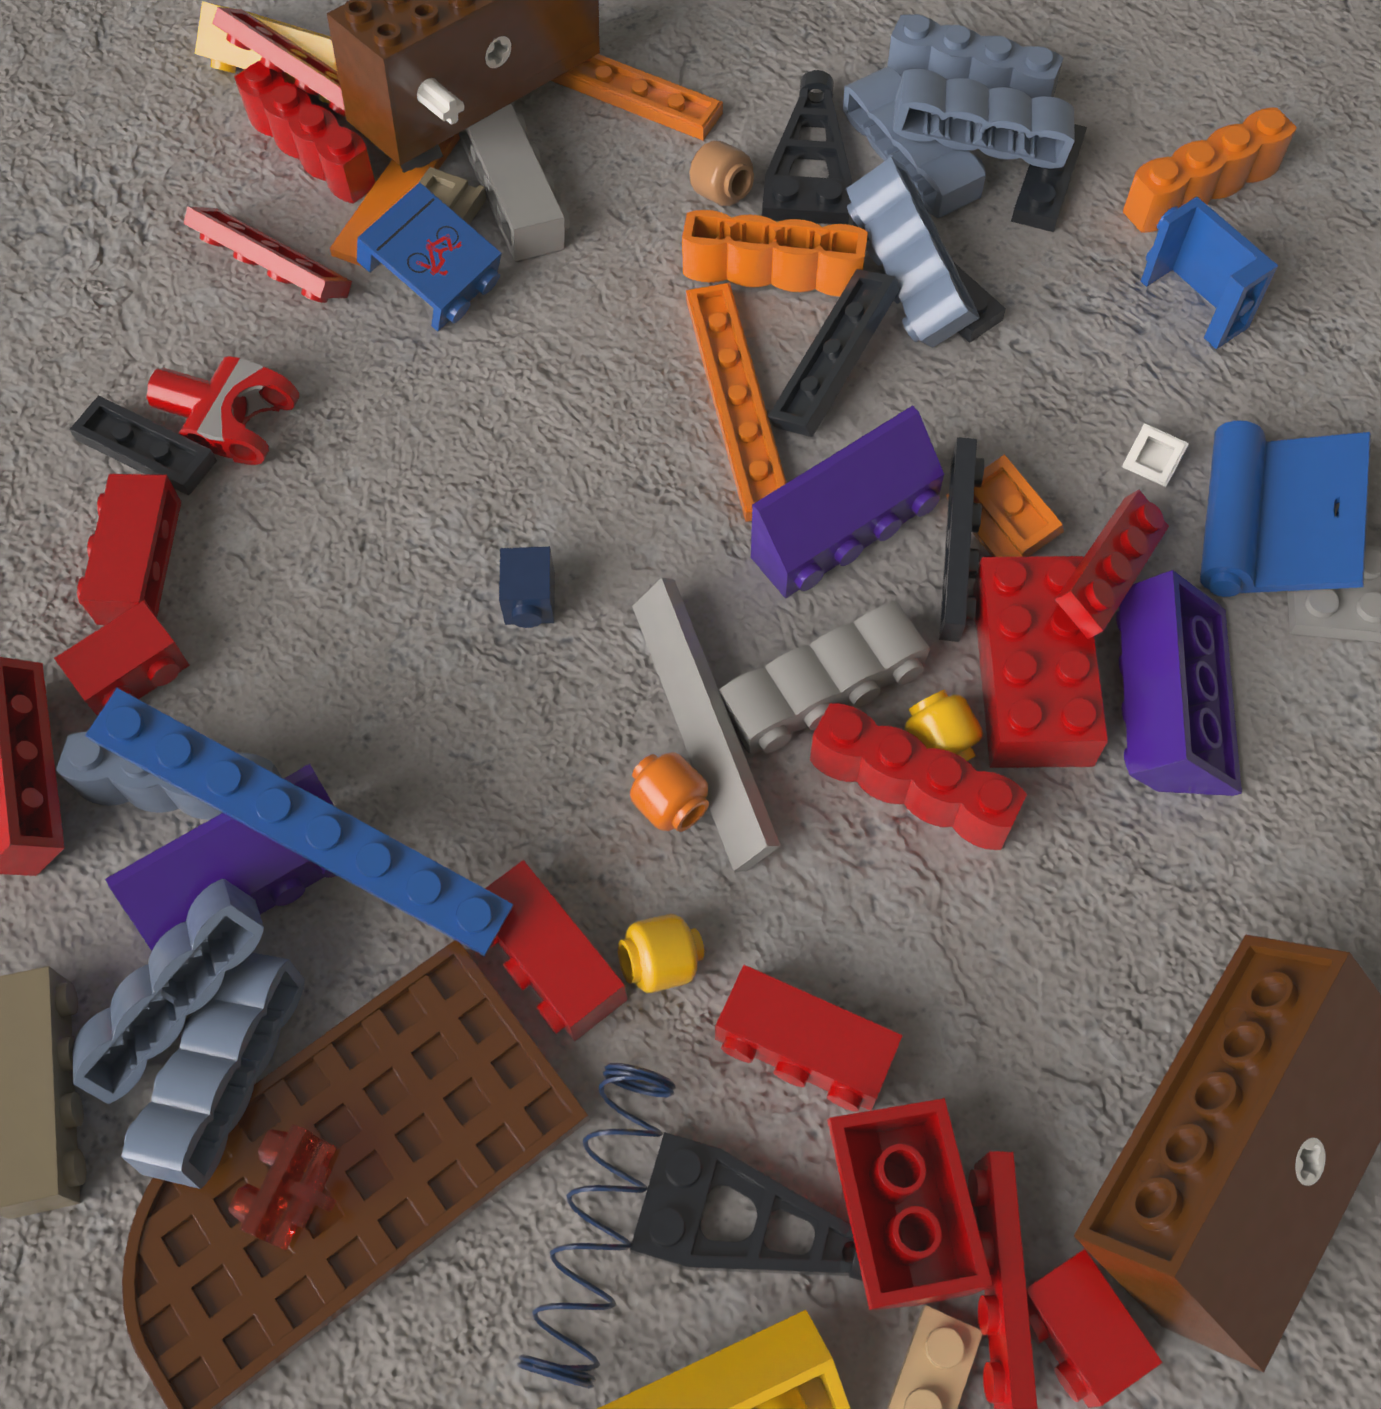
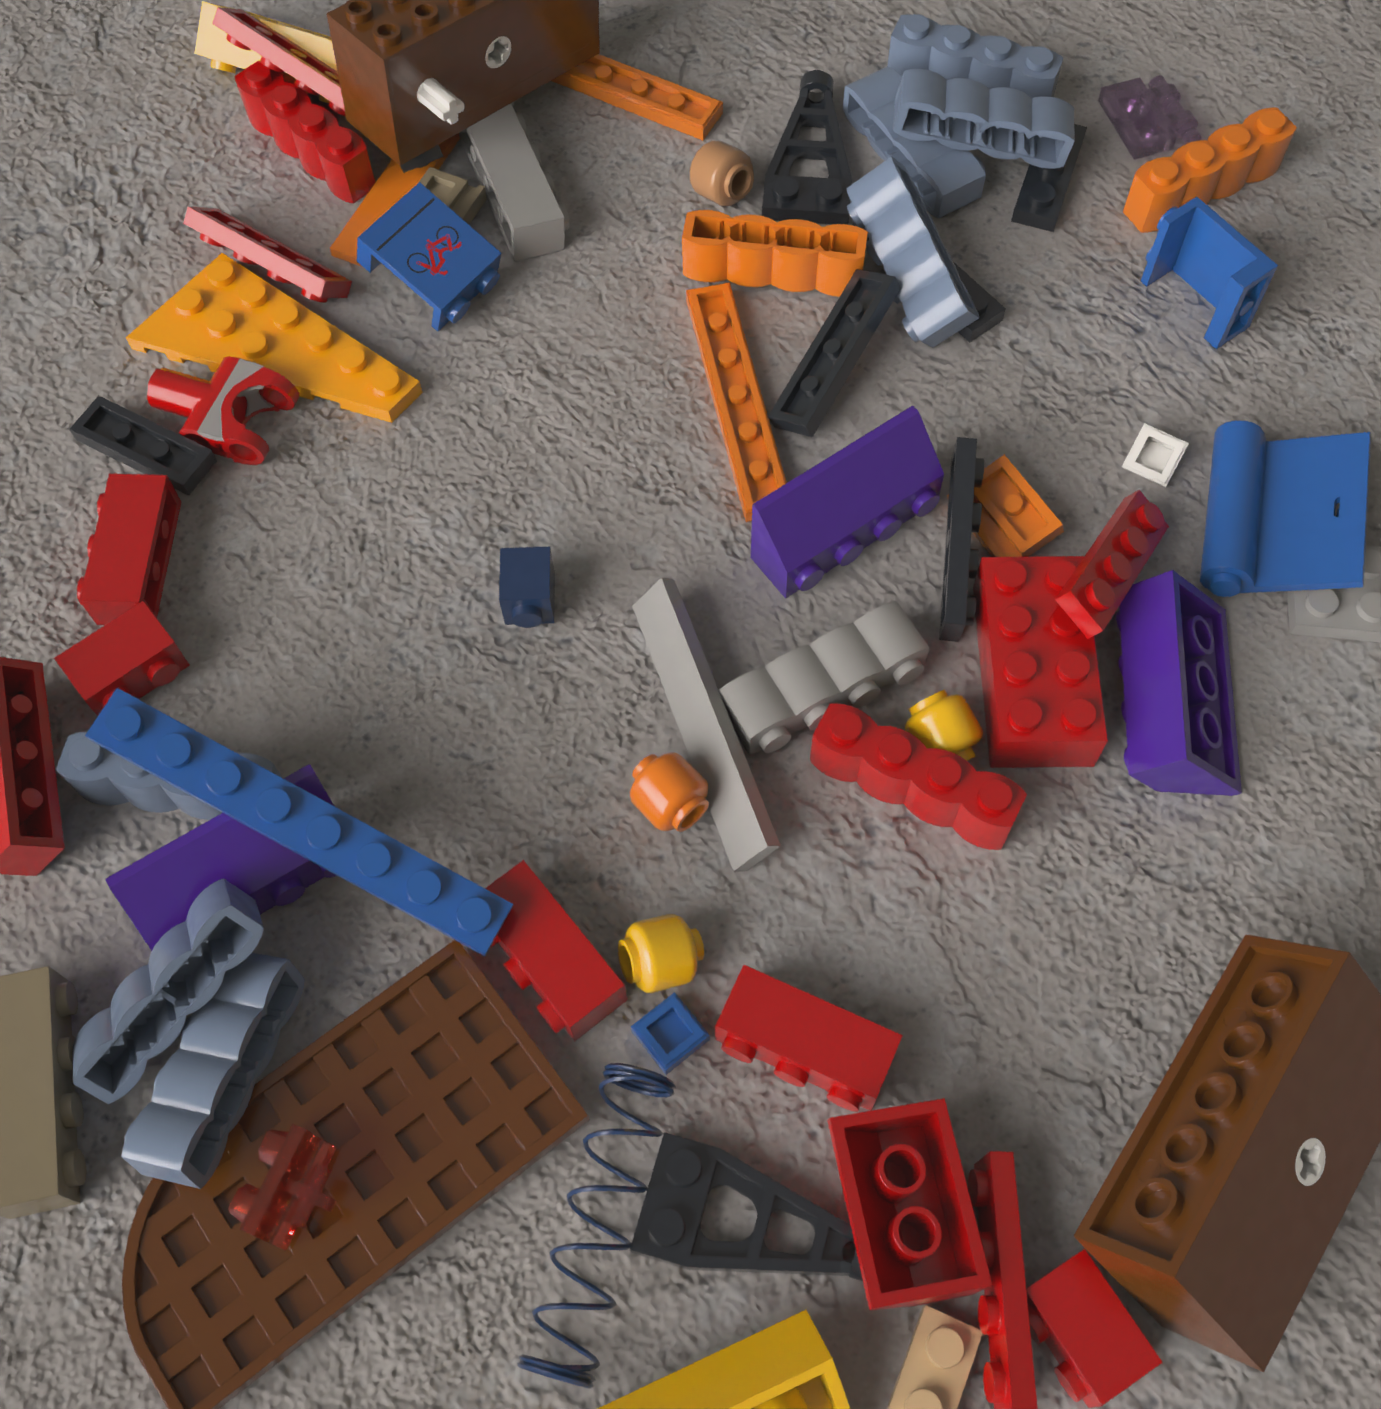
(245, 317): none -> light orange wing
(670, 1033): none -> blue tile
(1140, 116): none -> clear purple plate

